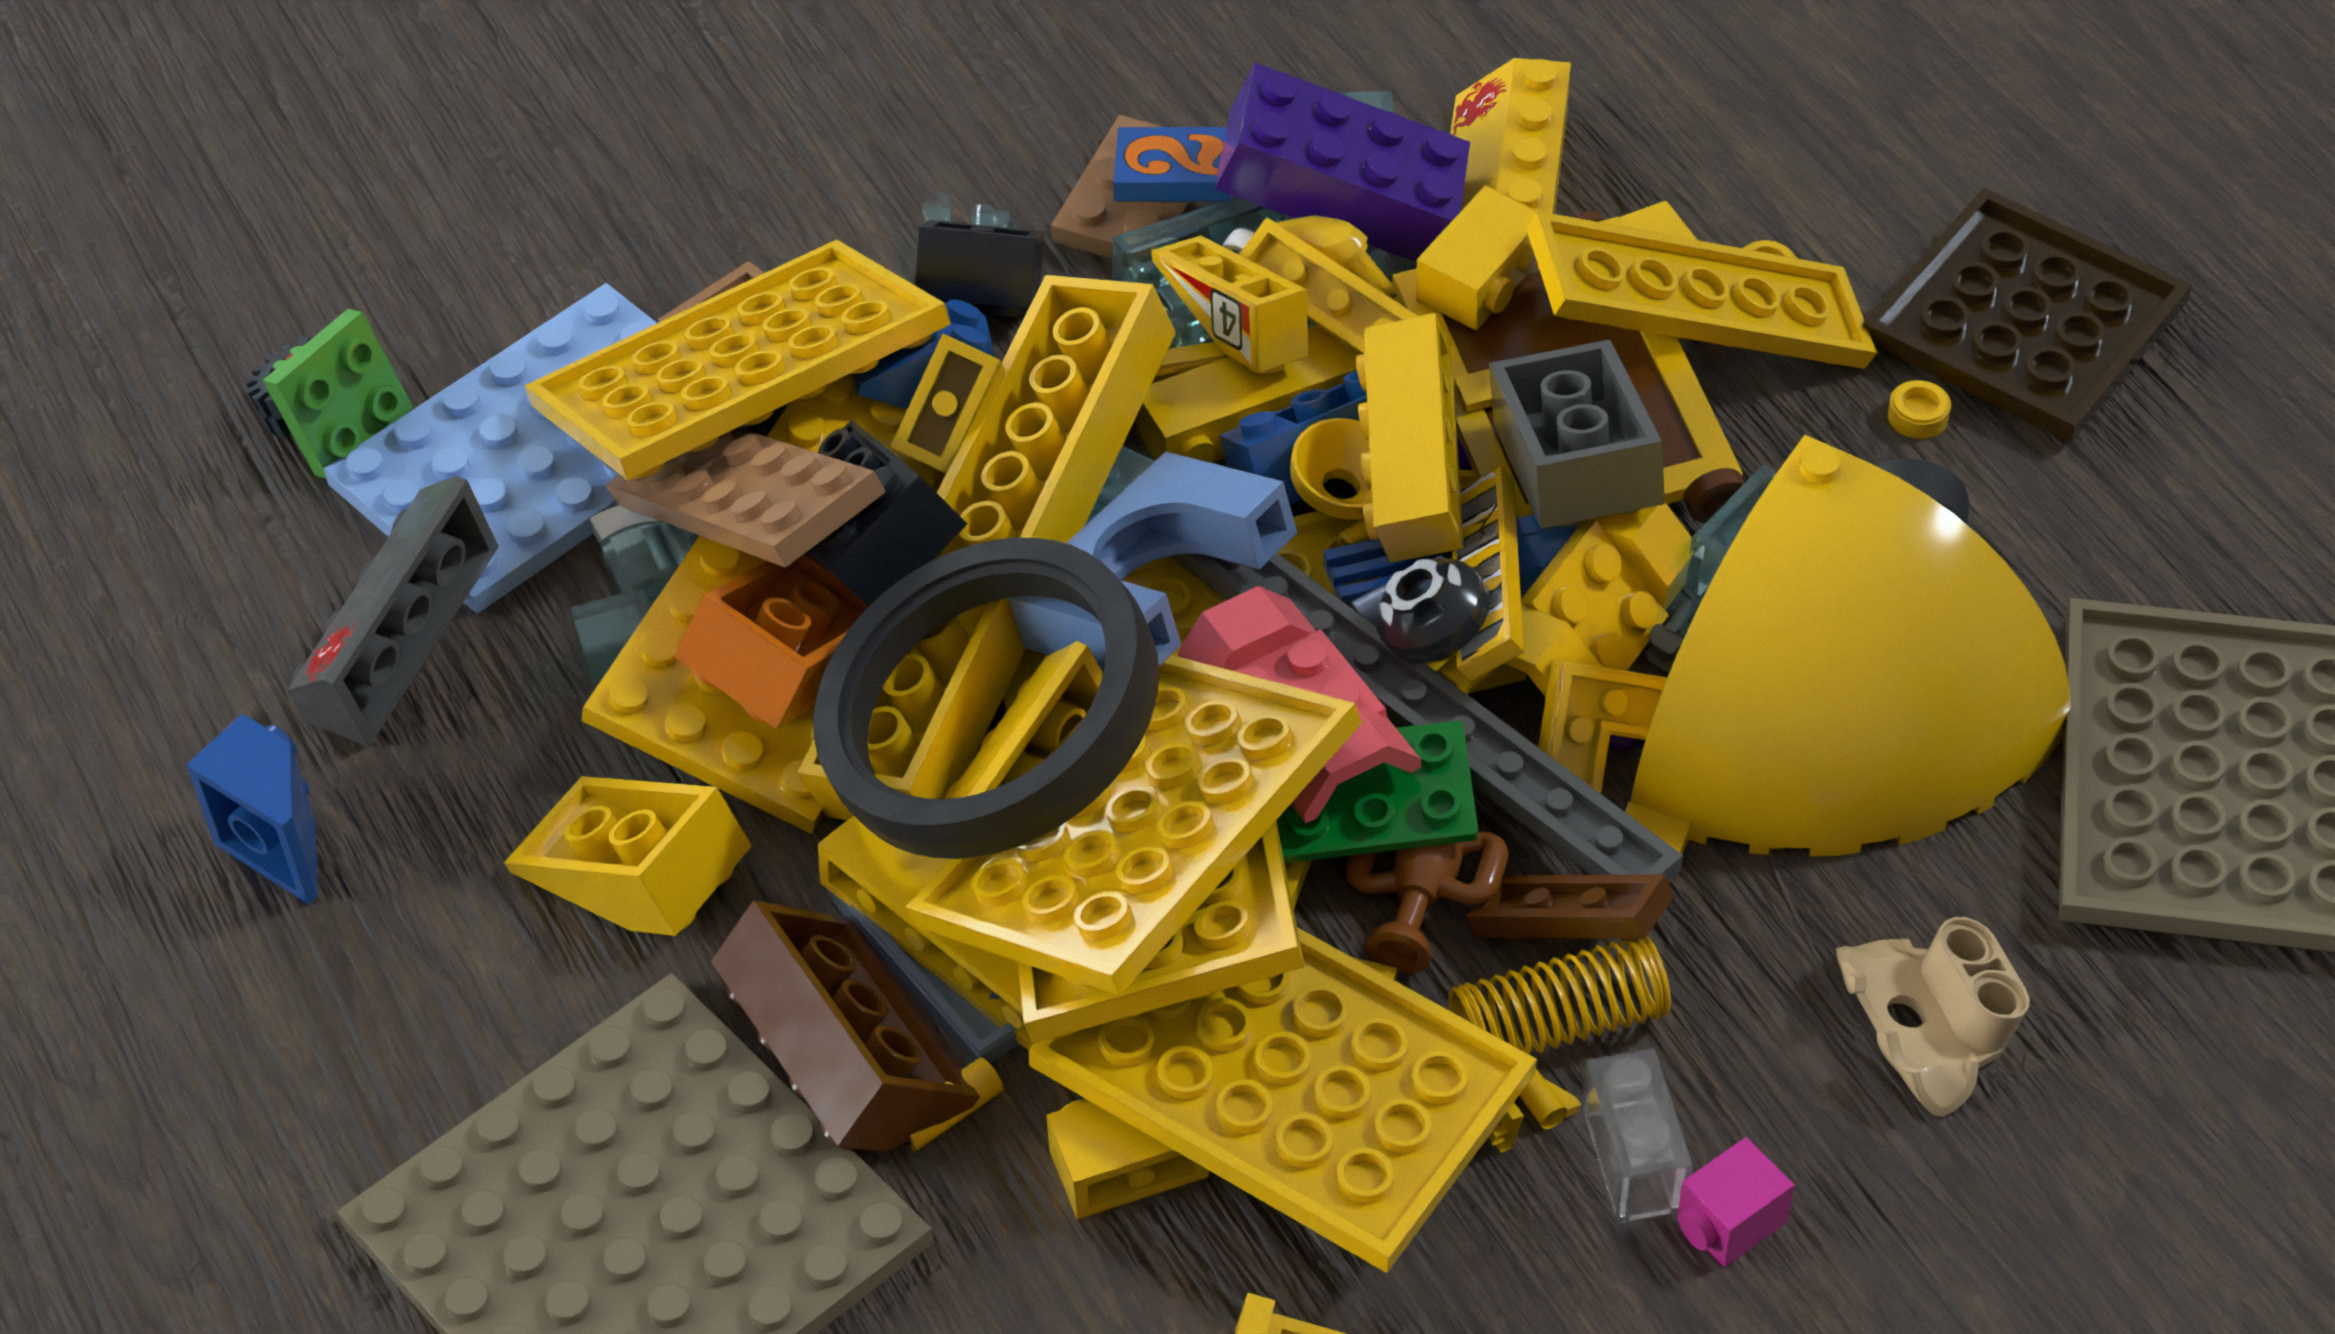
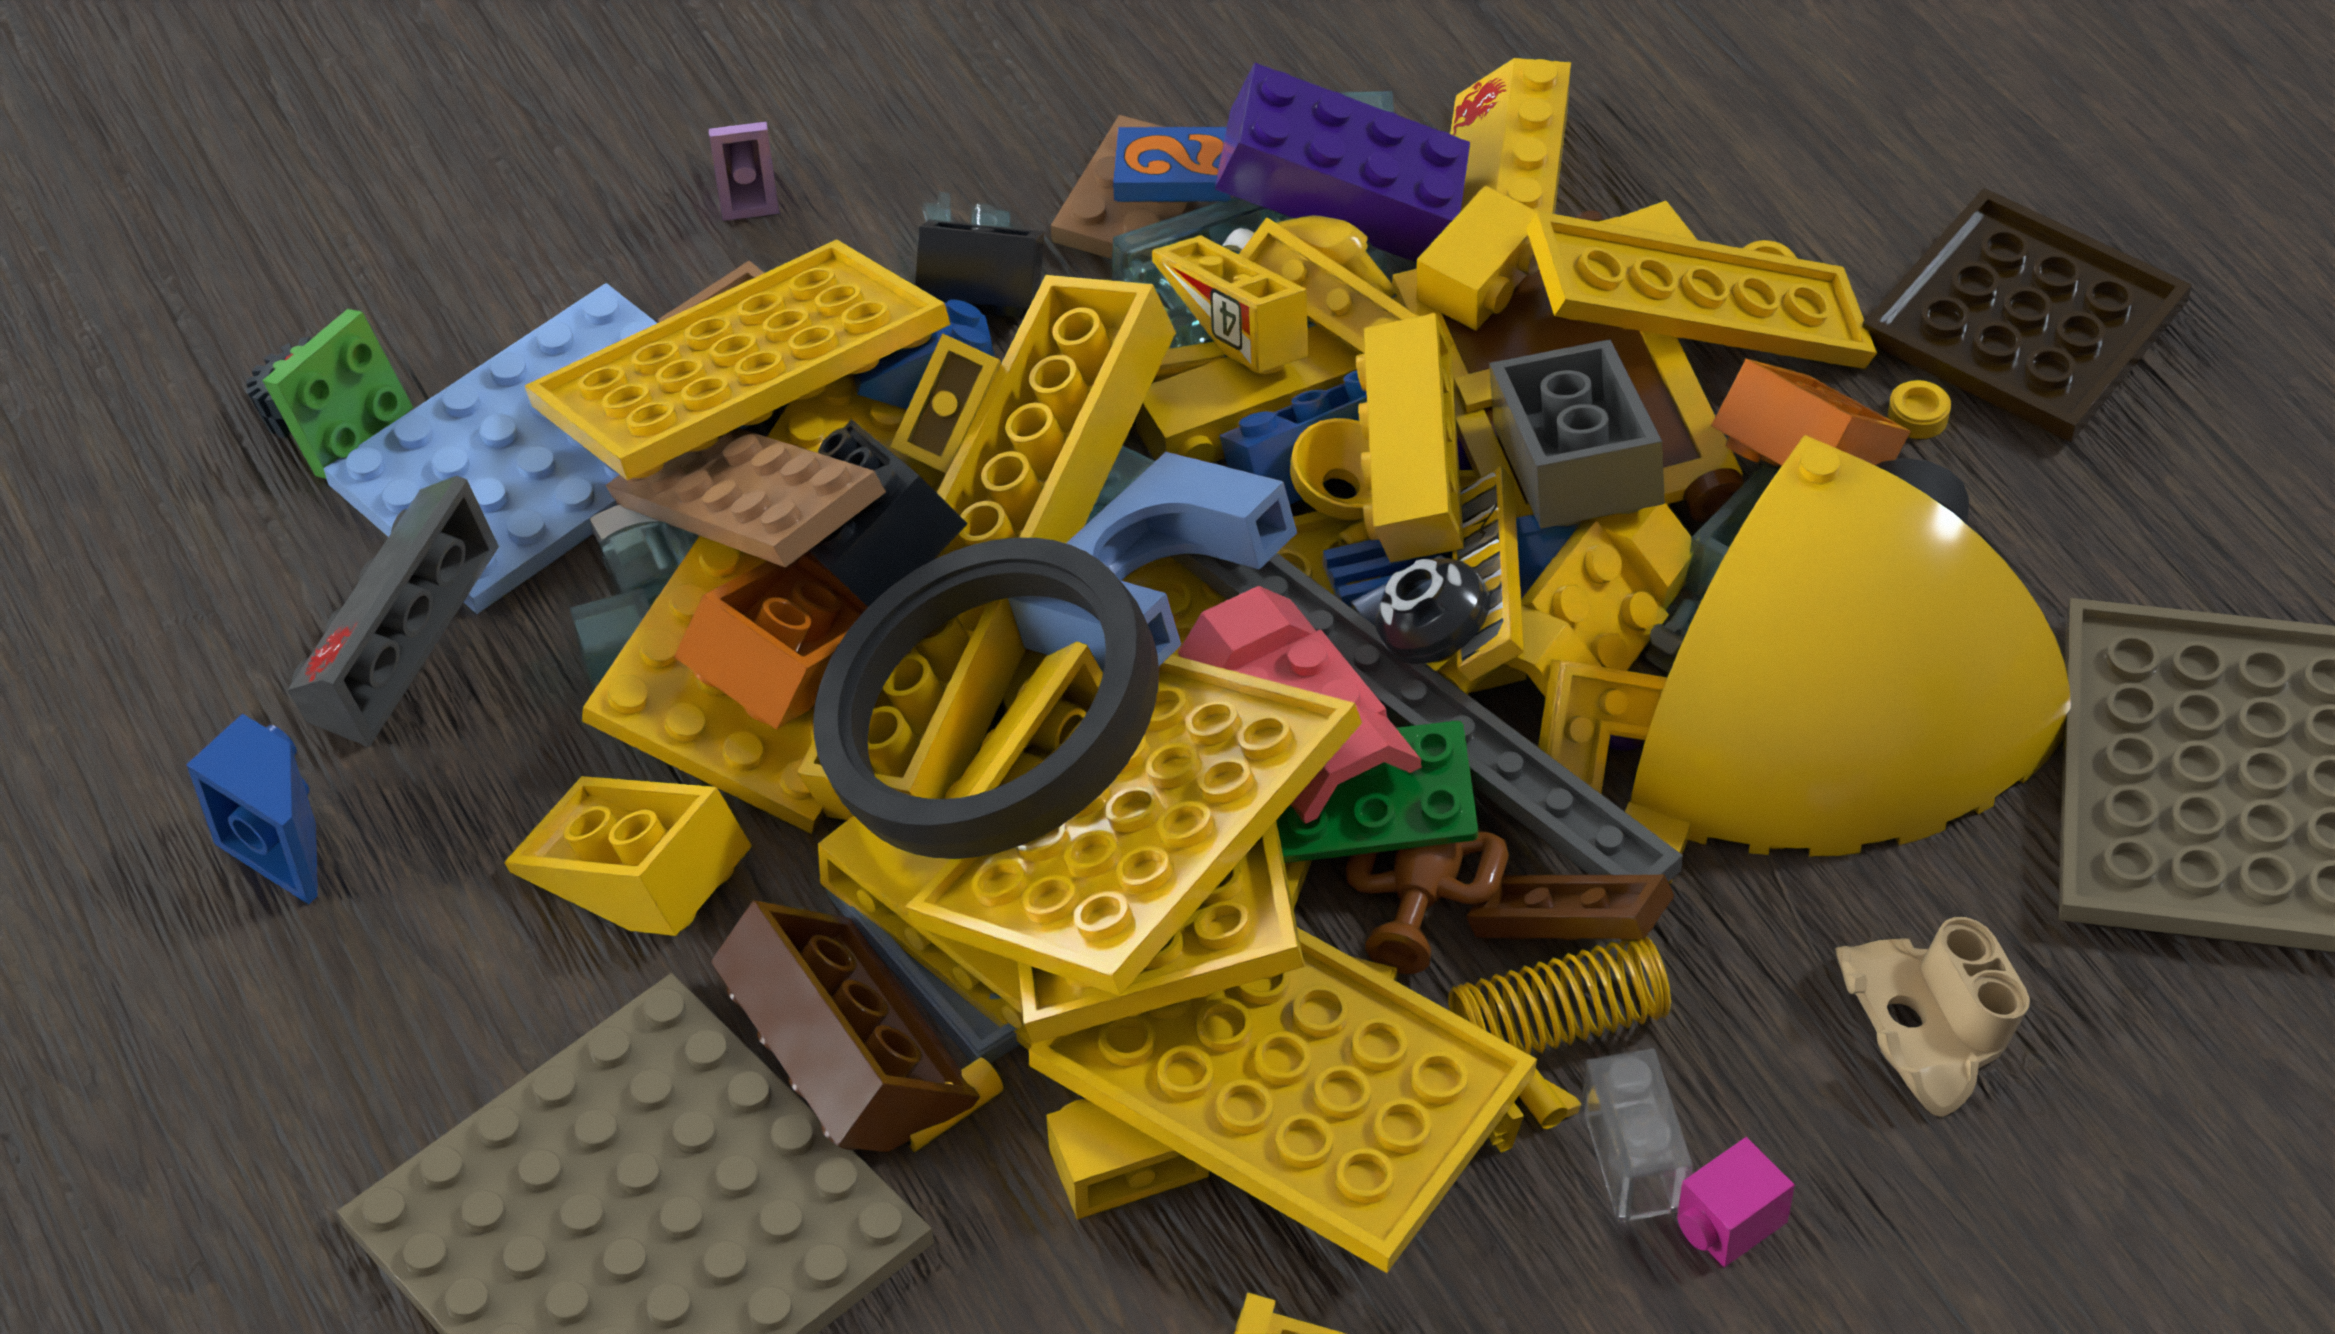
(744, 171): none -> lavender slope
(1776, 407): none -> orange brick

